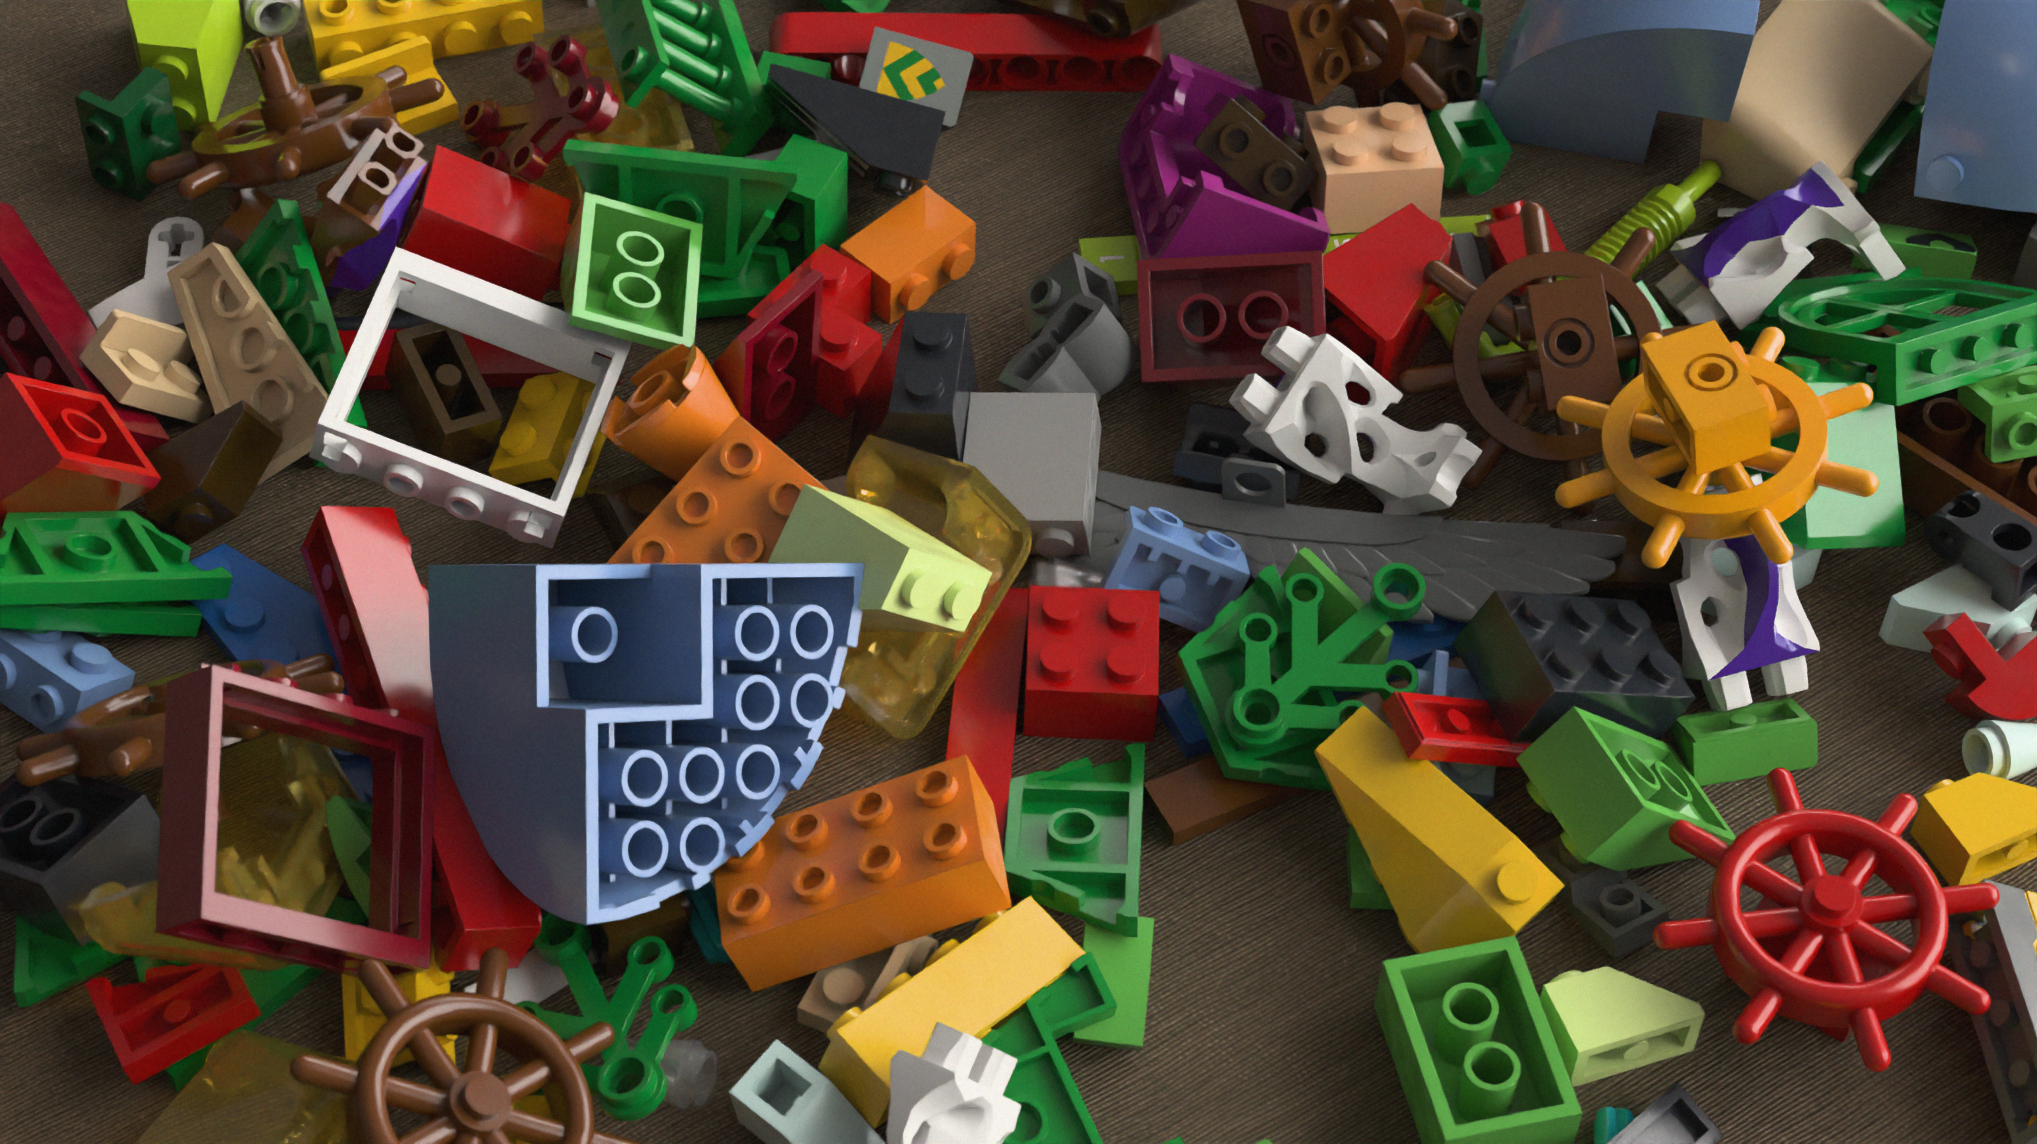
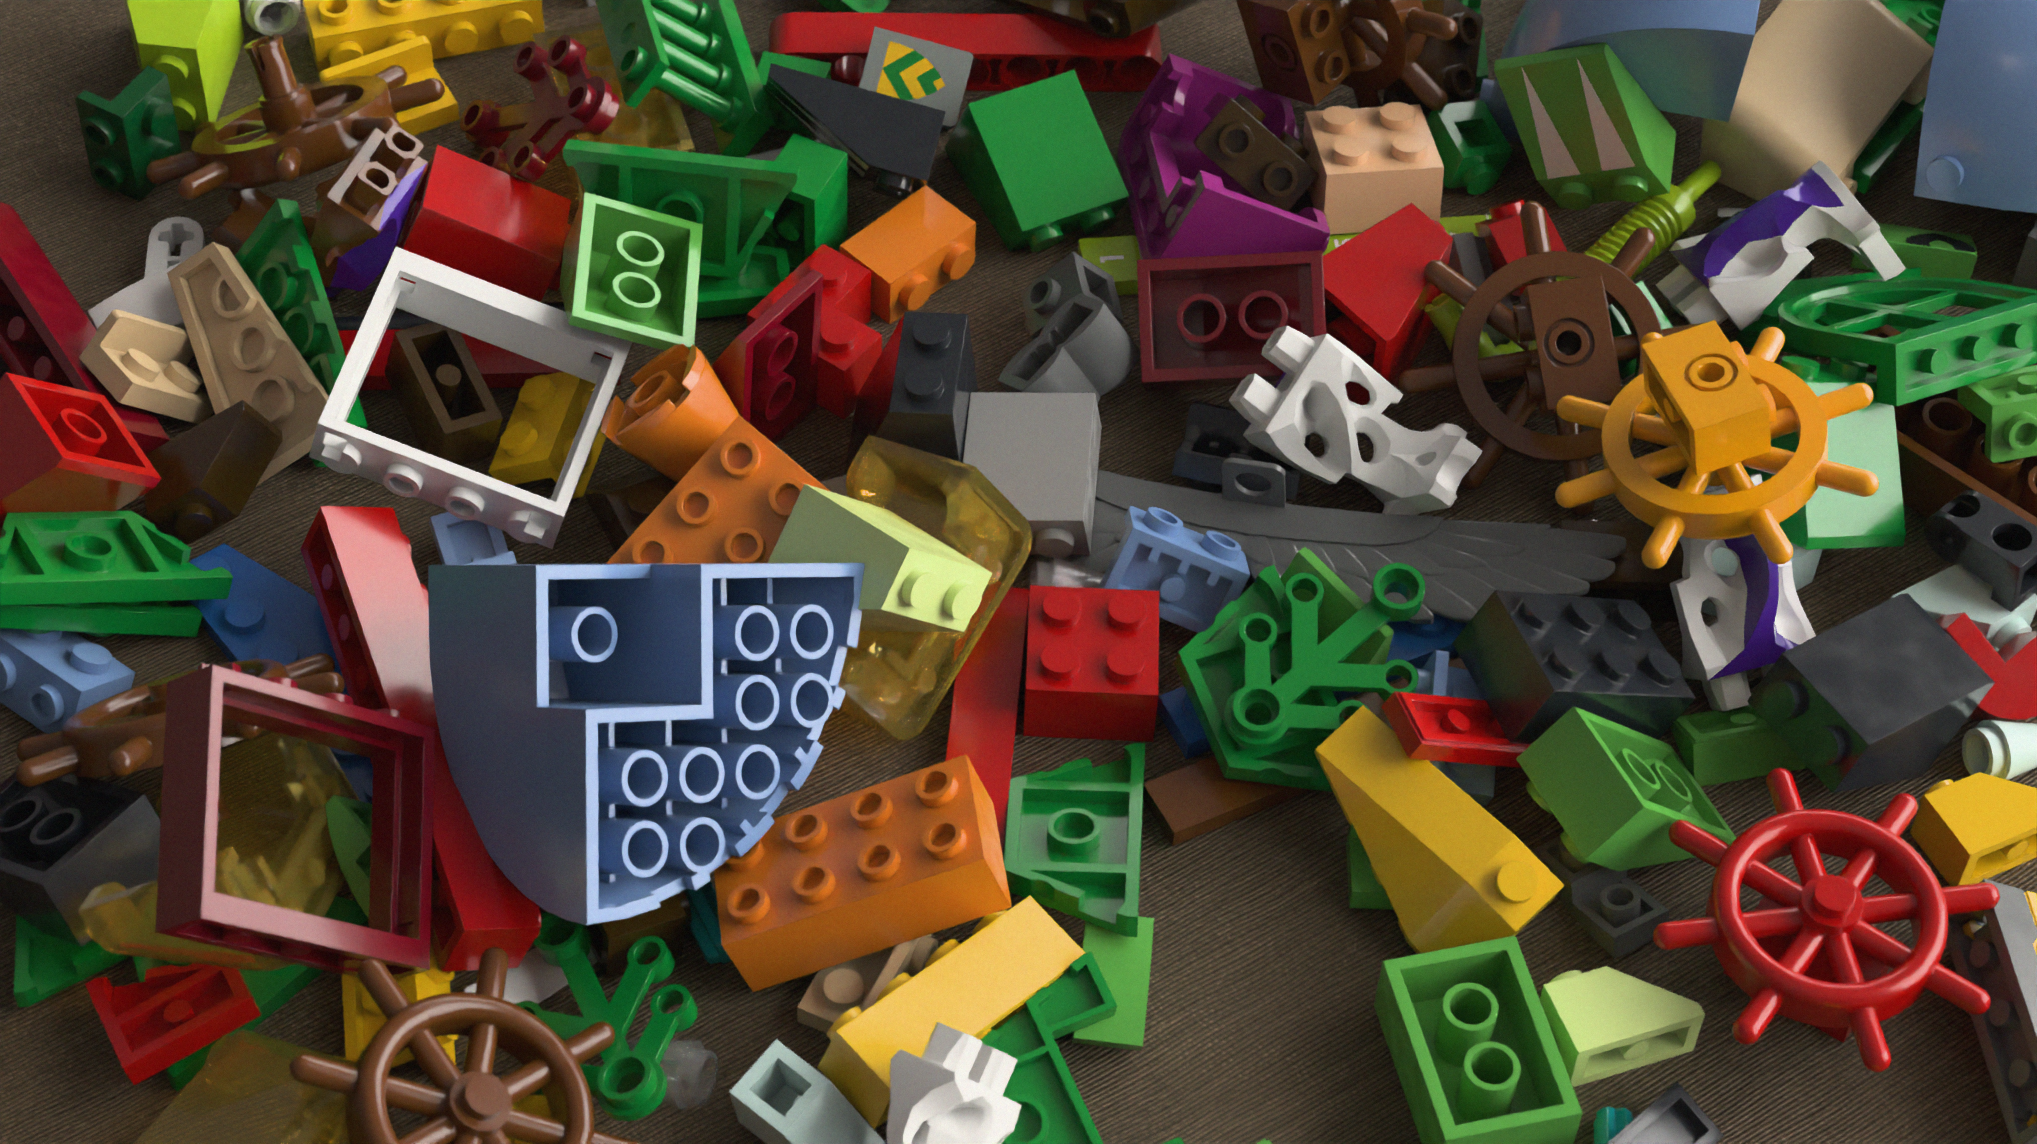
(469, 542): none -> light blue bracket
(1038, 163): none -> green slope
(1587, 126): none -> bright green slope
(1872, 696): none -> black slope

